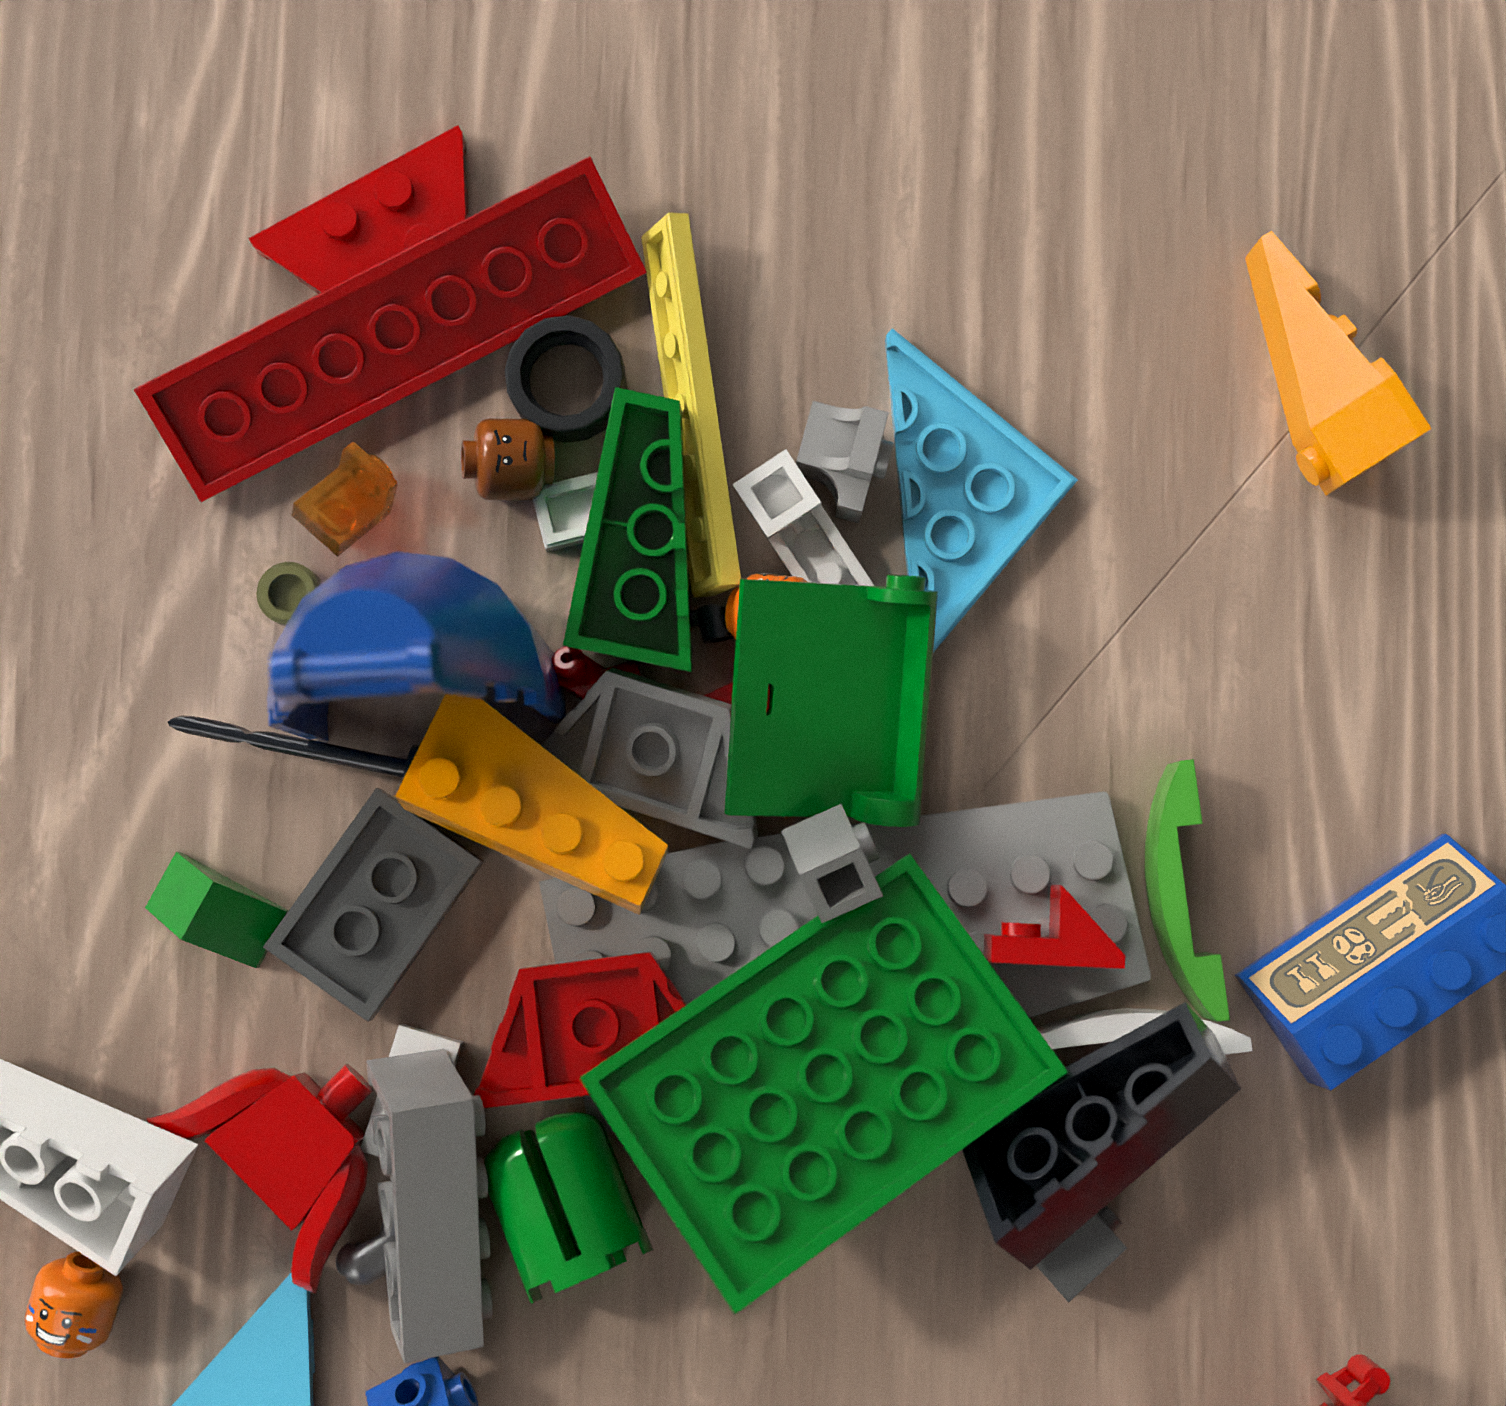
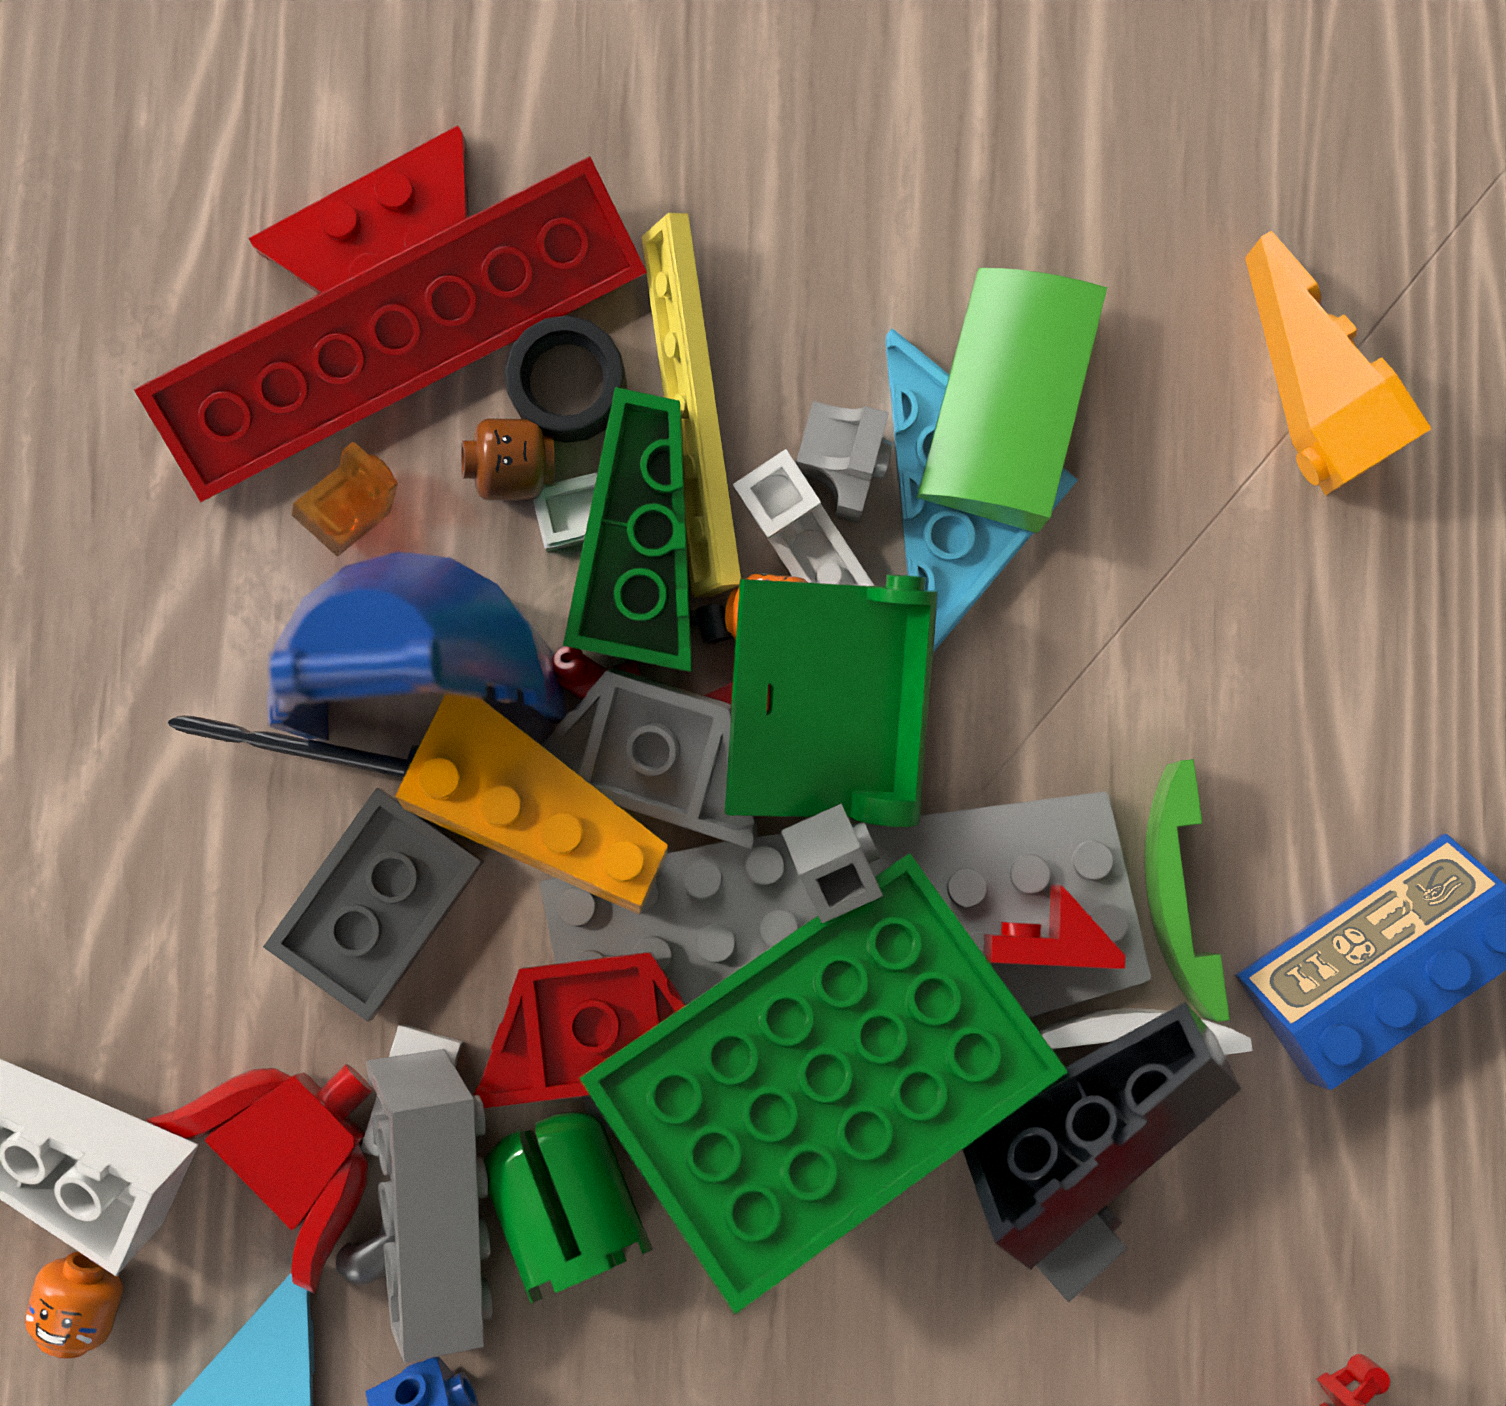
(214, 911): green slope -> none
(283, 589): olive tile -> none
(1012, 396): none -> bright green slope

